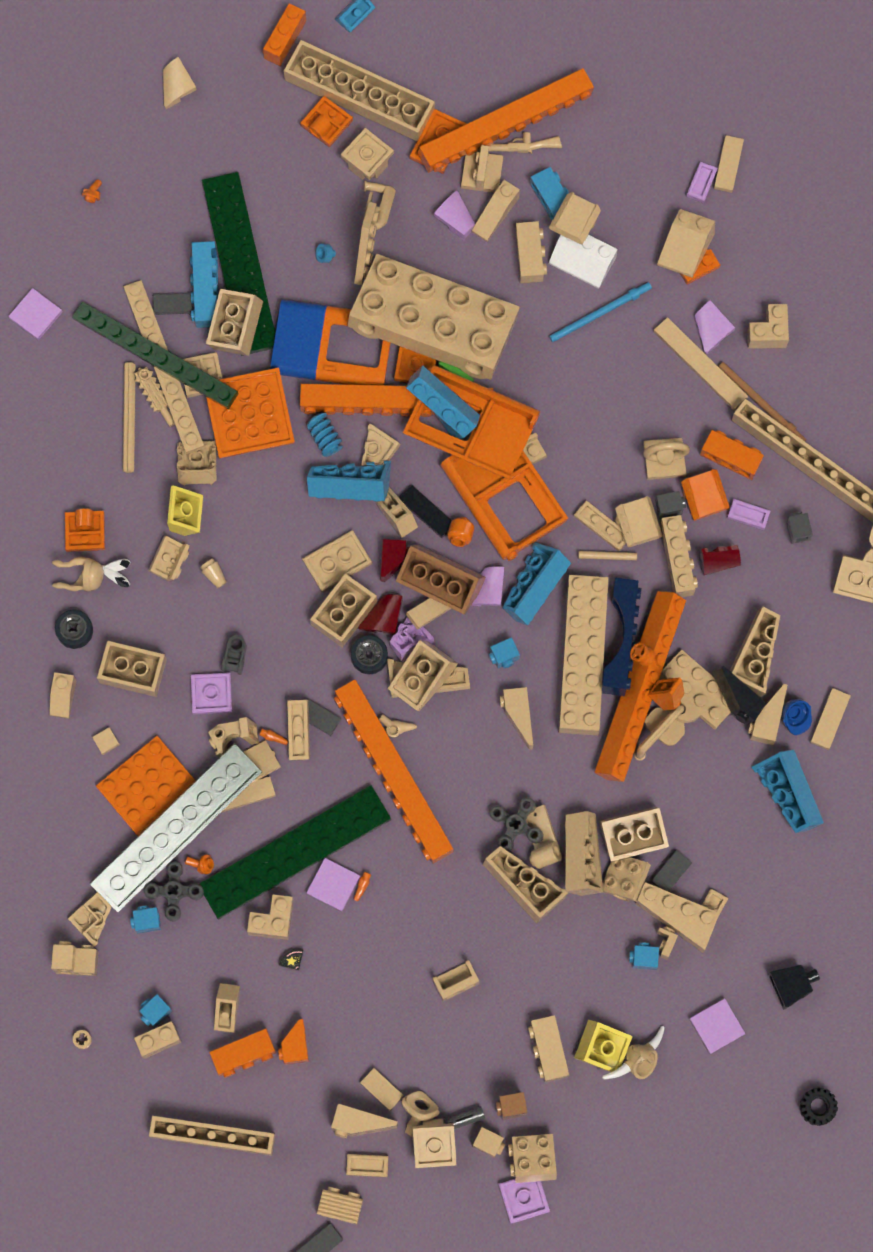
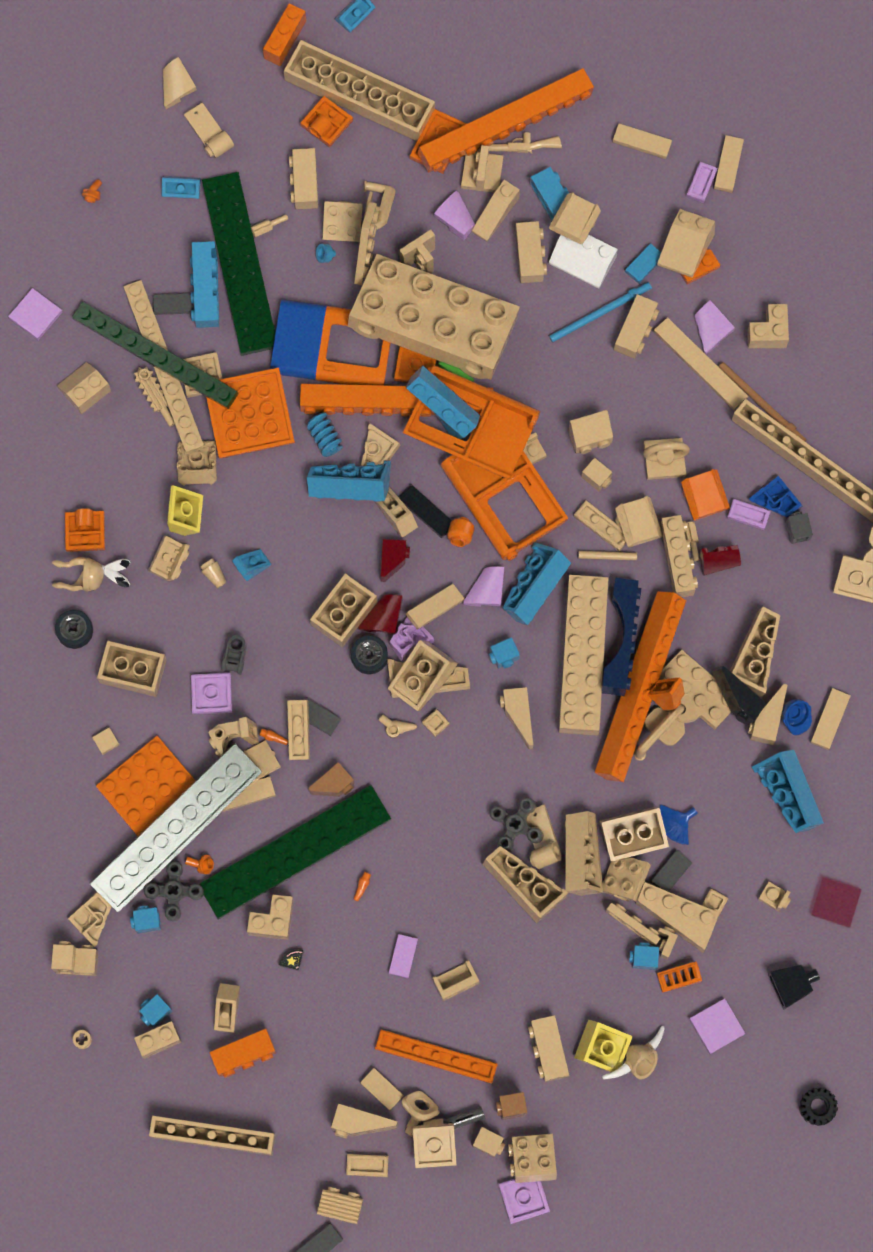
(62, 695): tan slope -> none
(84, 387): none -> tan slope
(129, 417): tan axle -> none
(181, 187): none -> dark azure slope
(214, 139): none -> tan door
(234, 322): tan brick -> none
(251, 564): none -> dark azure slope
(267, 225): none -> tan axle
(294, 1045): orange slope -> none
(304, 178): none -> tan brick
(333, 783): none -> medium nougat slope
(333, 885): lavender tile -> none
(336, 559): tan tile -> none
(342, 221): none -> tan plate
(367, 155): tan panel -> none
(394, 772): orange brick -> none
(403, 956): none -> lavender tile
(419, 252): none -> tan bracket
(435, 723): none -> tan tile
(436, 1056): none -> orange tile
(440, 578): medium nougat slope -> none
(591, 432): none -> tan slope
(597, 475): none -> tan brick
(633, 923): none -> tan plate
(636, 327): none -> tan brick
(642, 141): none -> tan tile
(642, 654): orange wheel -> none
(644, 263): none -> dark azure tile
(670, 504): dark grey brick -> none
(677, 823): none -> blue hand
(691, 534): none -> tan axle
(697, 977): none -> orange slope
(732, 454): orange brick -> none
(775, 897): none -> tan bracket
(777, 498): none -> blue slope
(836, 902): none -> clear pink tile

